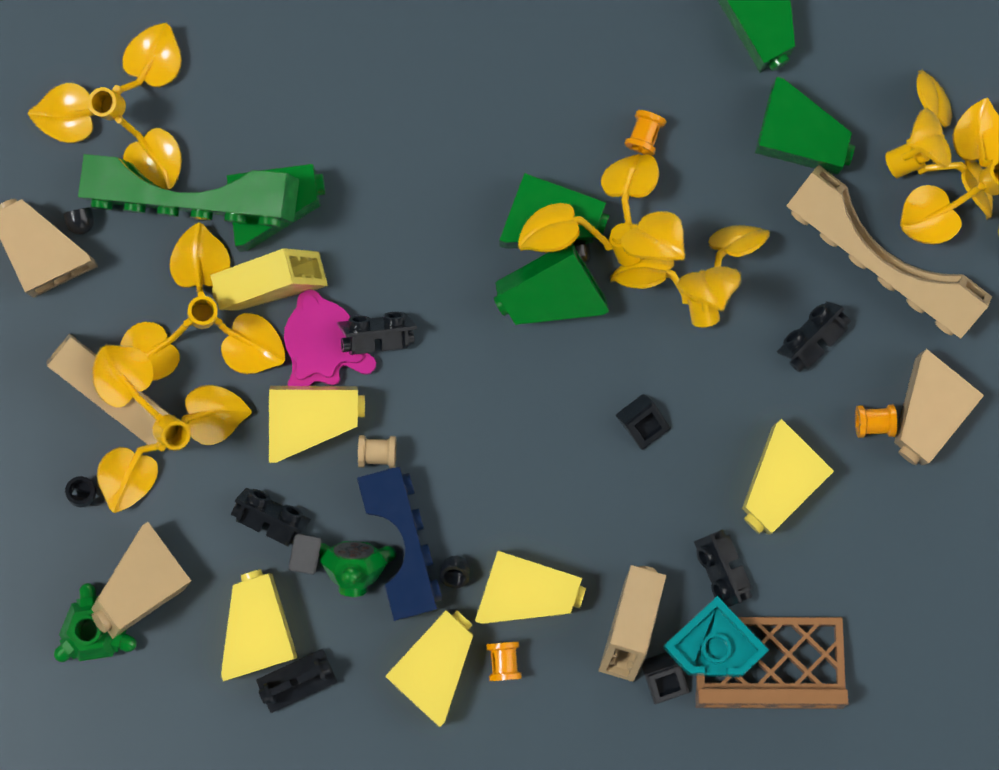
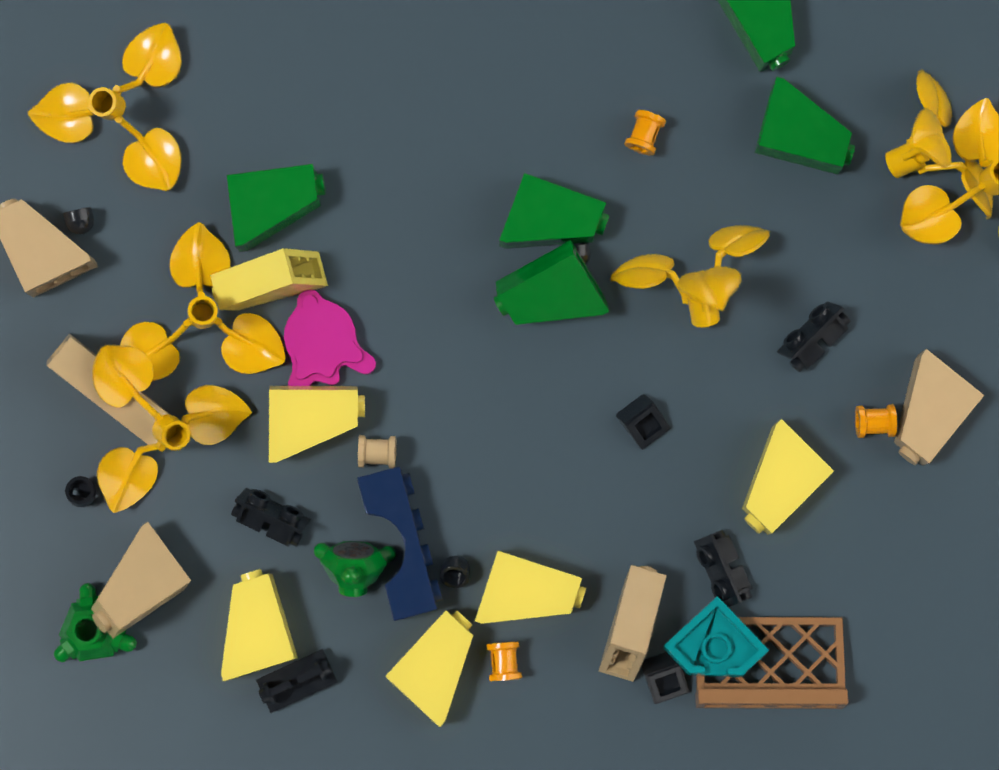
(255, 195): green arch -> none
(304, 554): black slope -> none
(393, 330): black hinge -> none
(654, 238): yellow plant -> none
(947, 298): tan arch -> none

